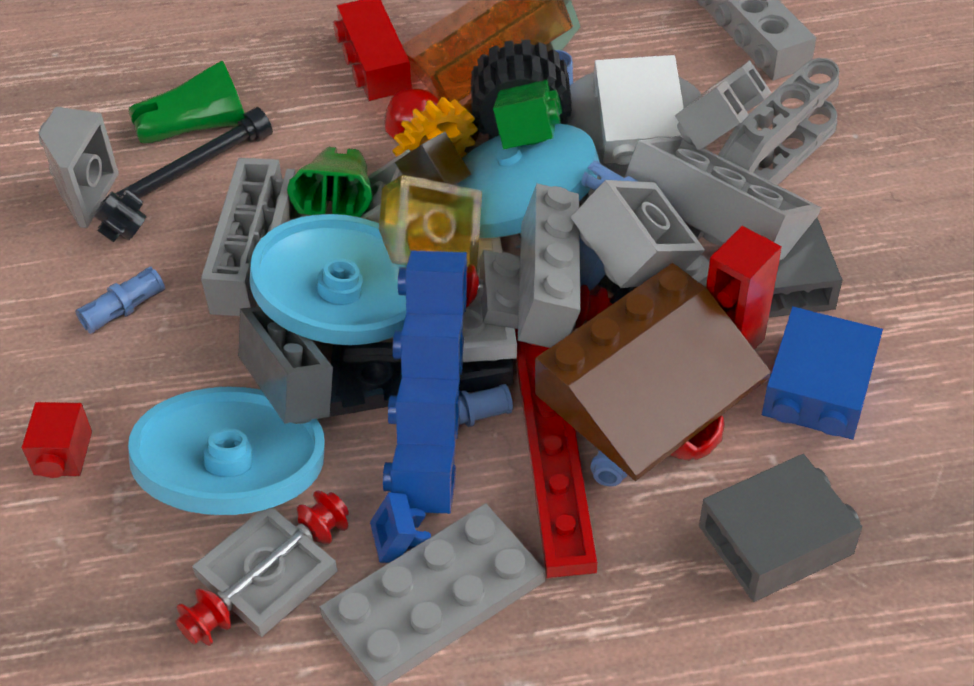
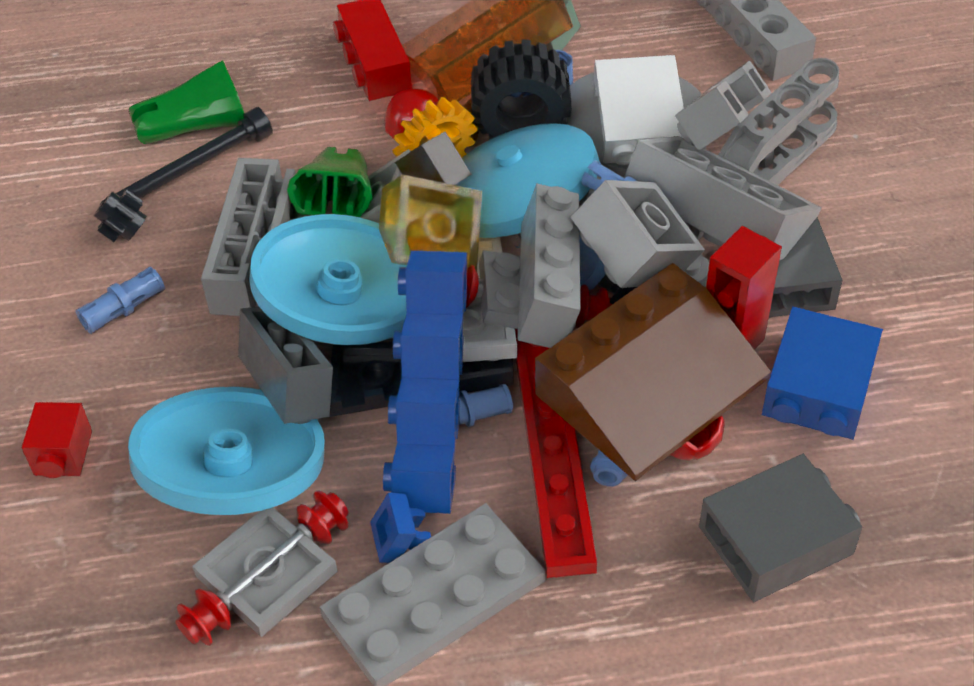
(79, 159): light grey slope -> none
(527, 114): green brick -> none

